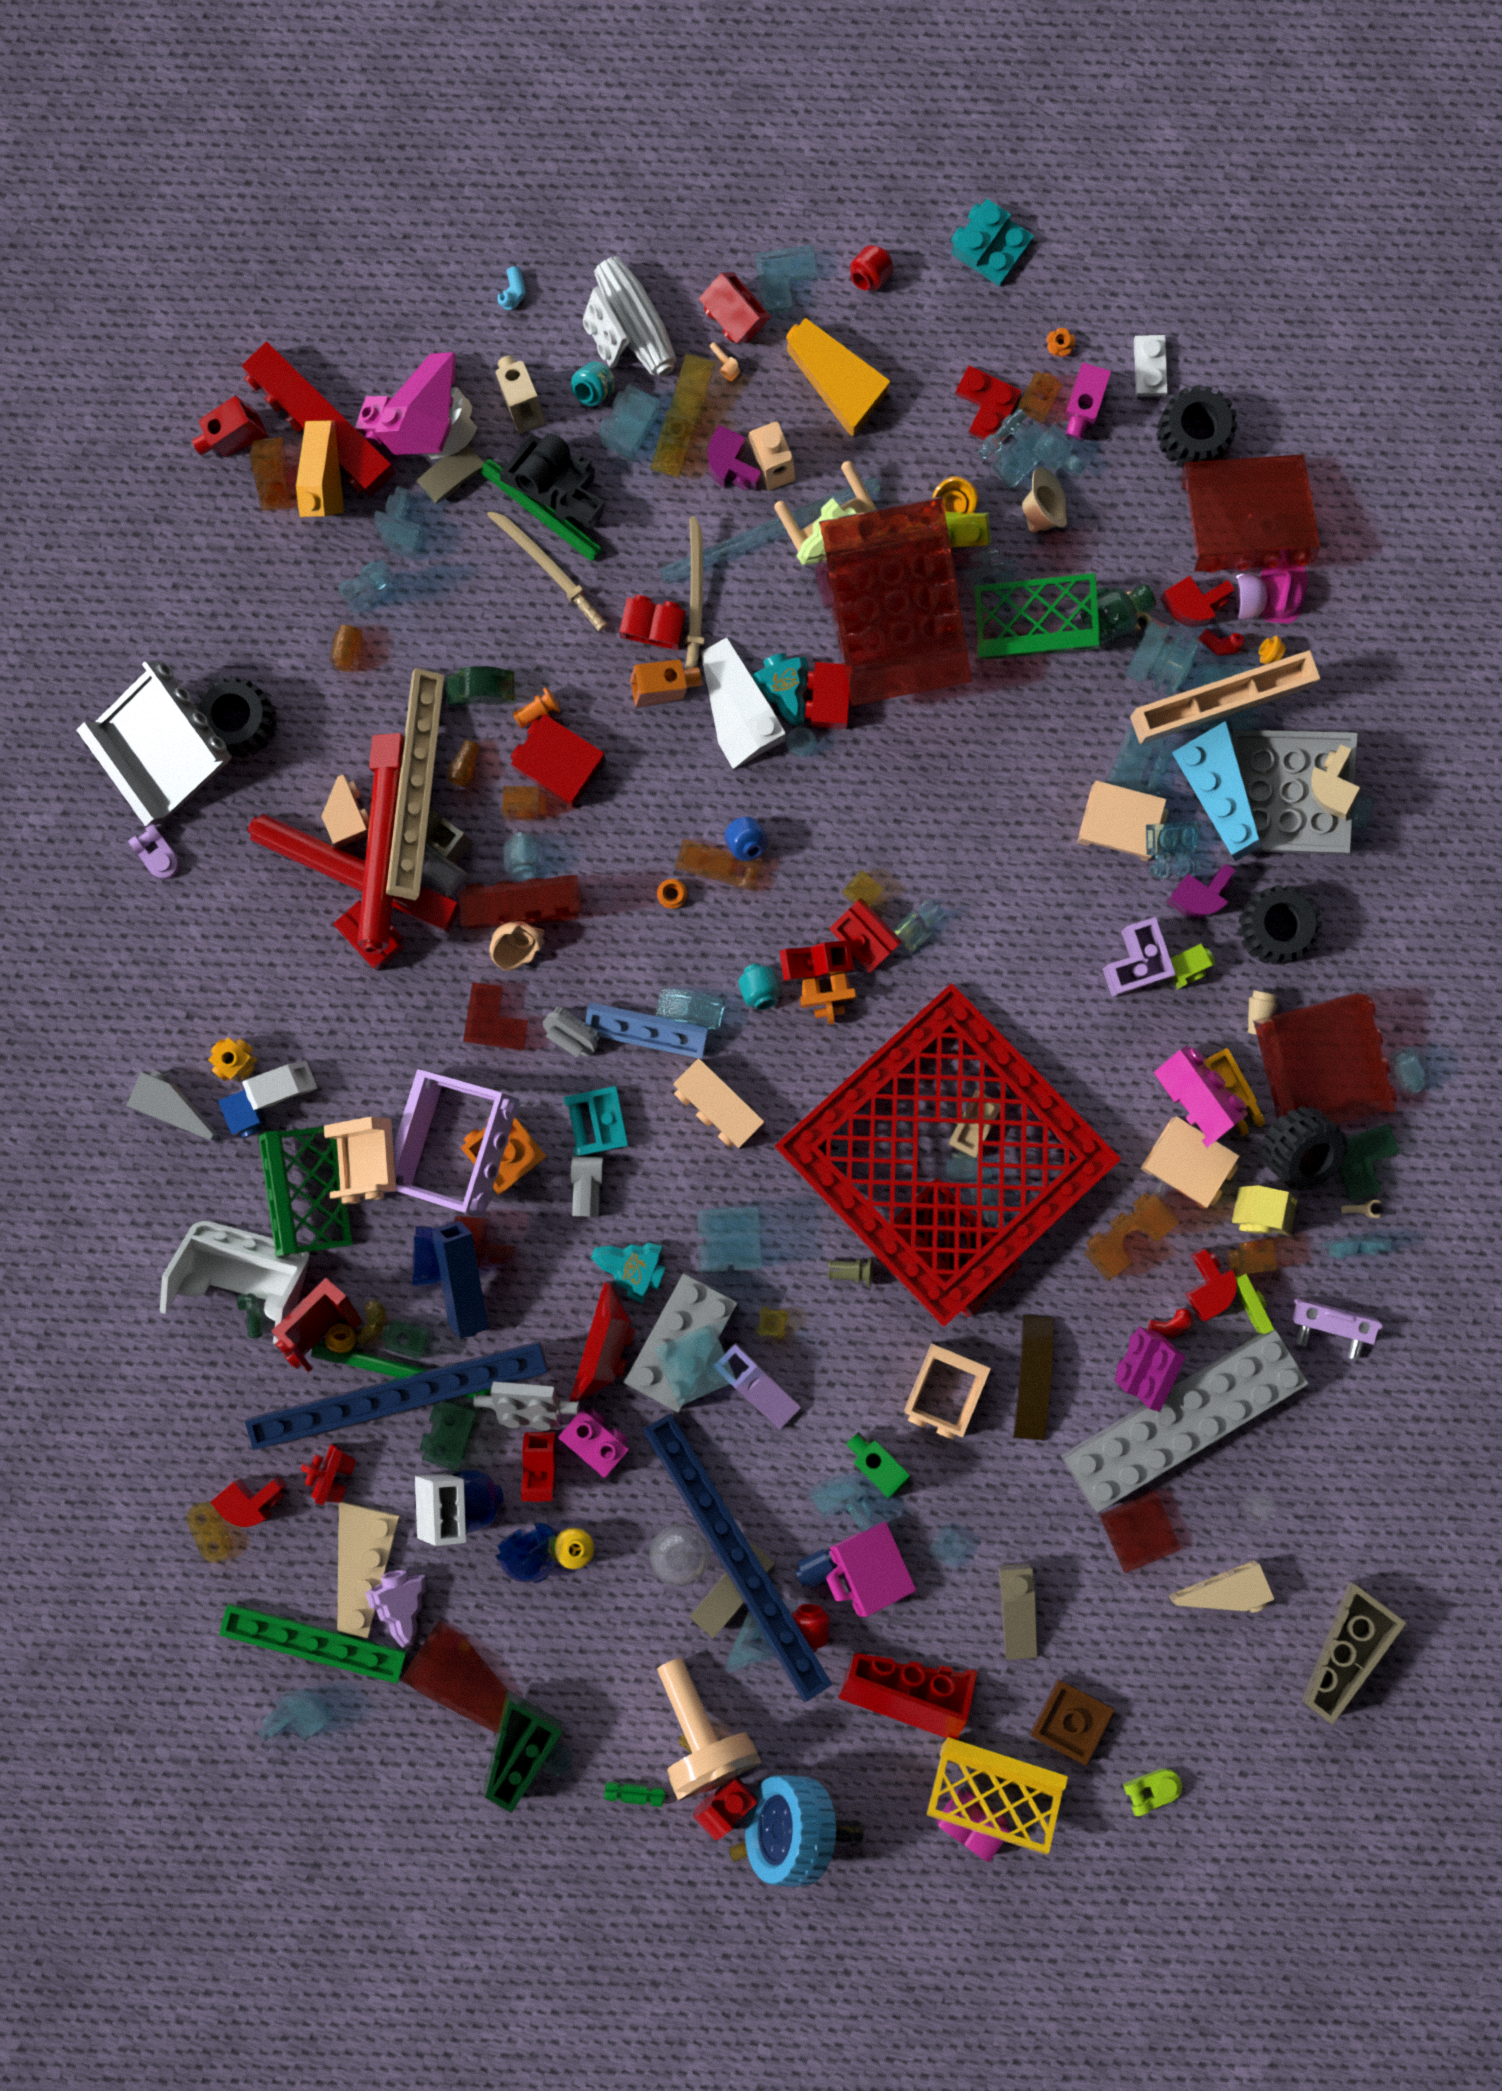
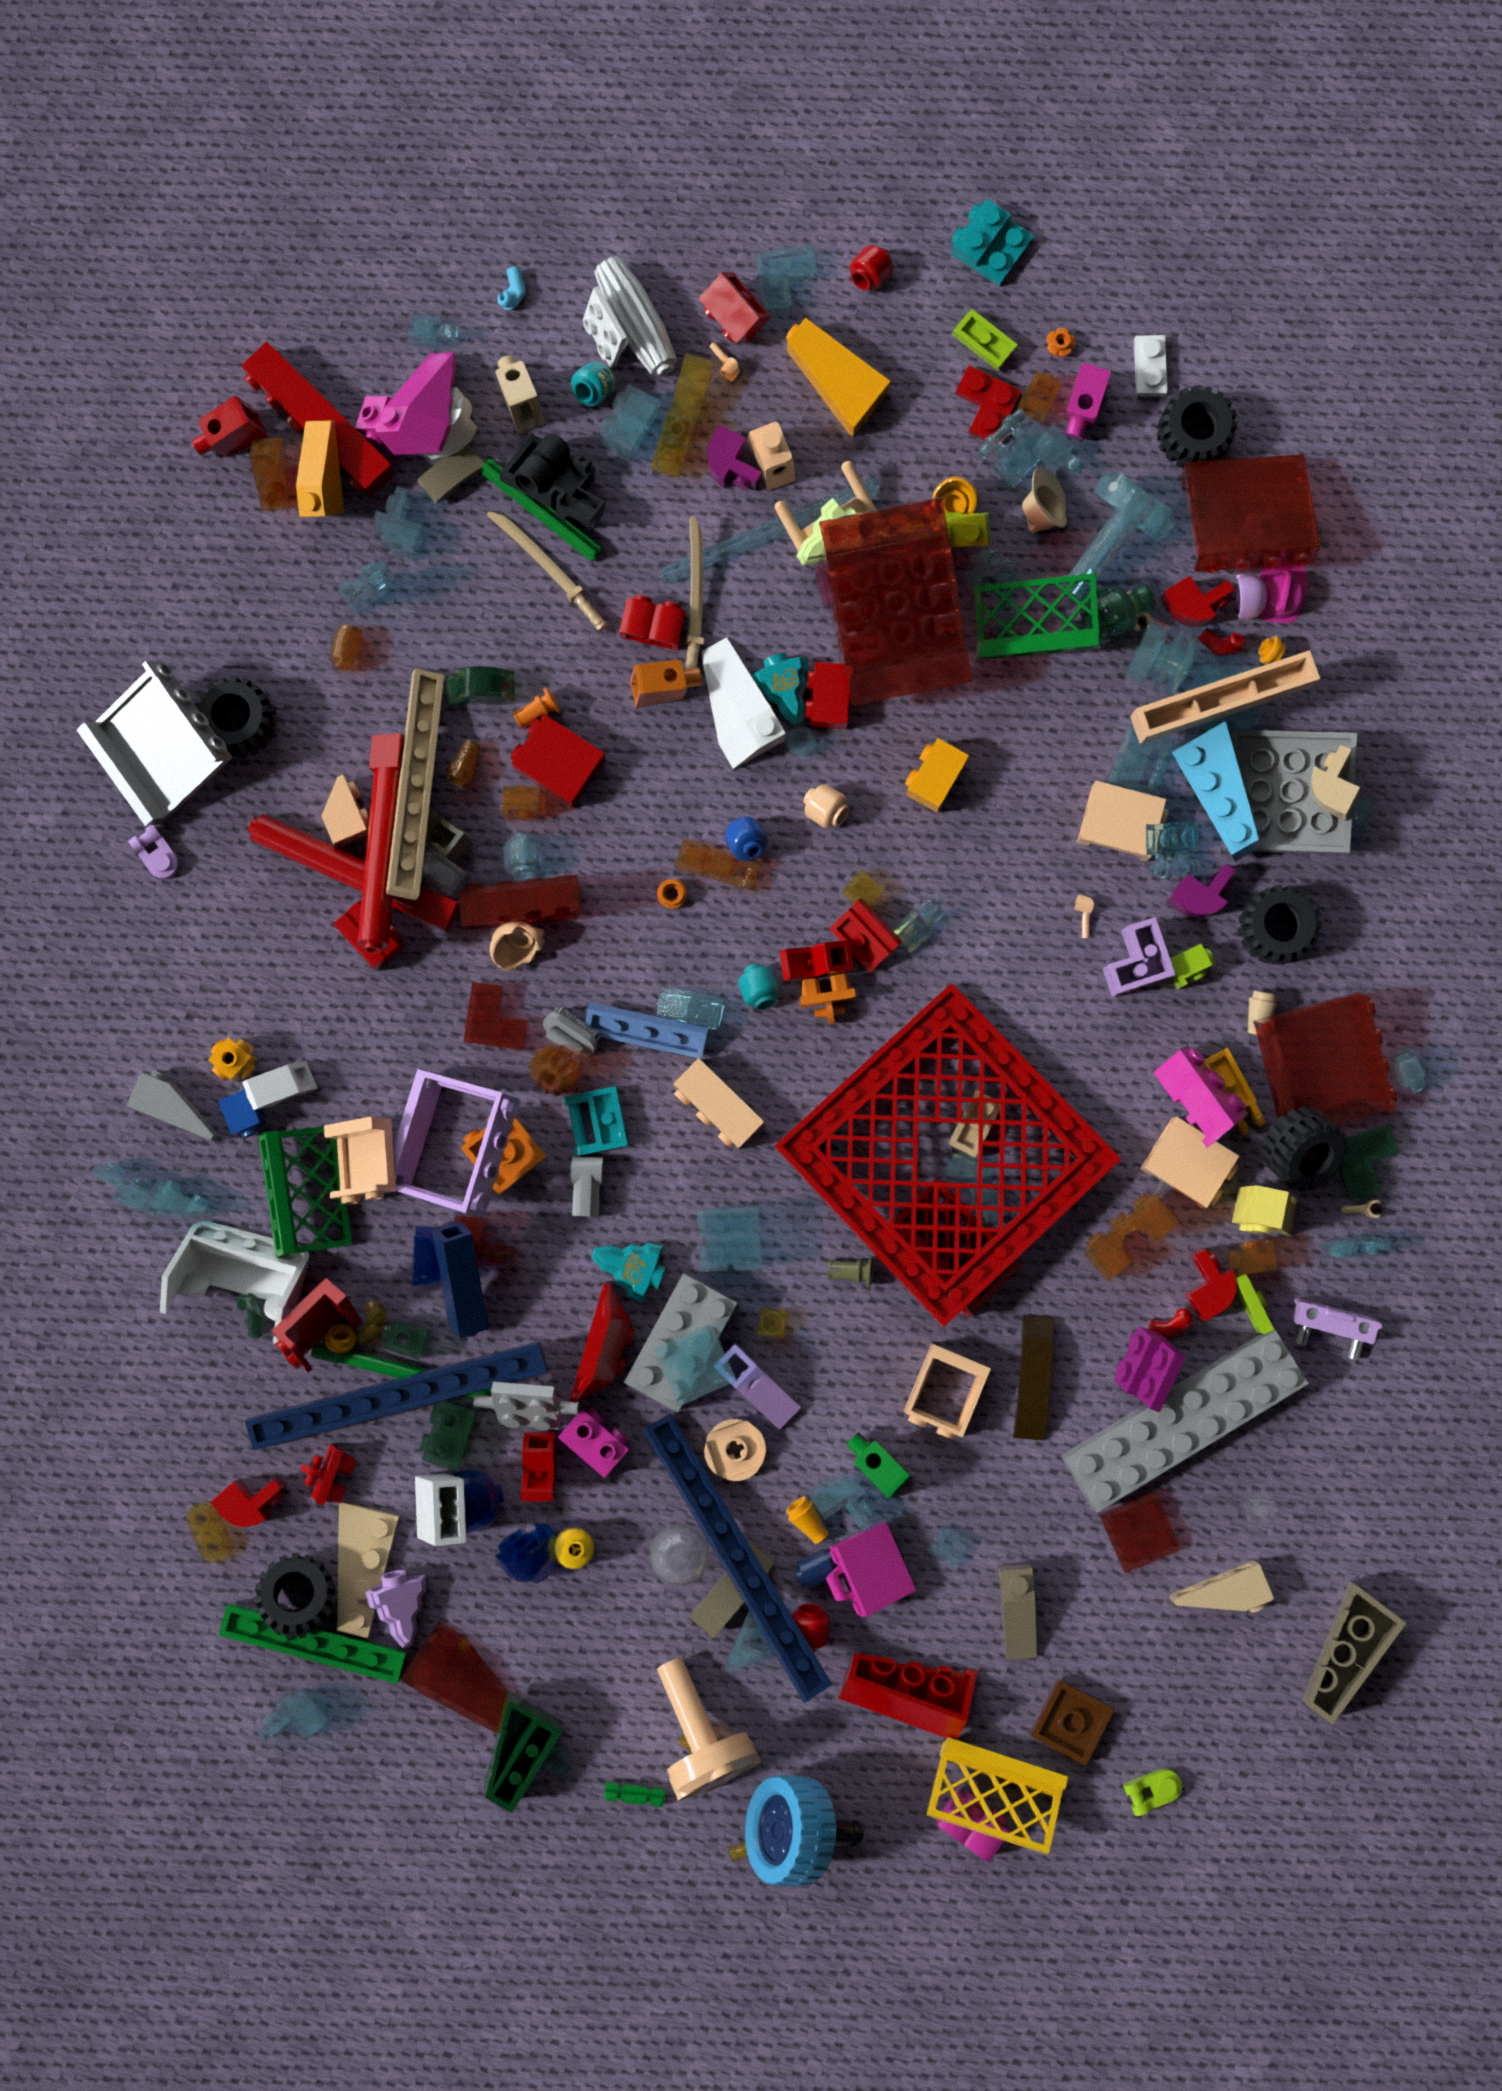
(161, 1200): none -> clear light blue slope
(277, 1577): none -> black tyre
(428, 330): none -> clear light blue plate
(554, 1069): none -> clear orange gear
(724, 1808): red brick -> none
(727, 1465): none -> light nougat plate
(807, 1519): none -> light orange cone
(826, 806): none -> light nougat head
(936, 774): none -> light orange brick
(984, 339): none -> lime plate
(1085, 905): none -> light nougat hand
(1131, 509): none -> clear light blue piece

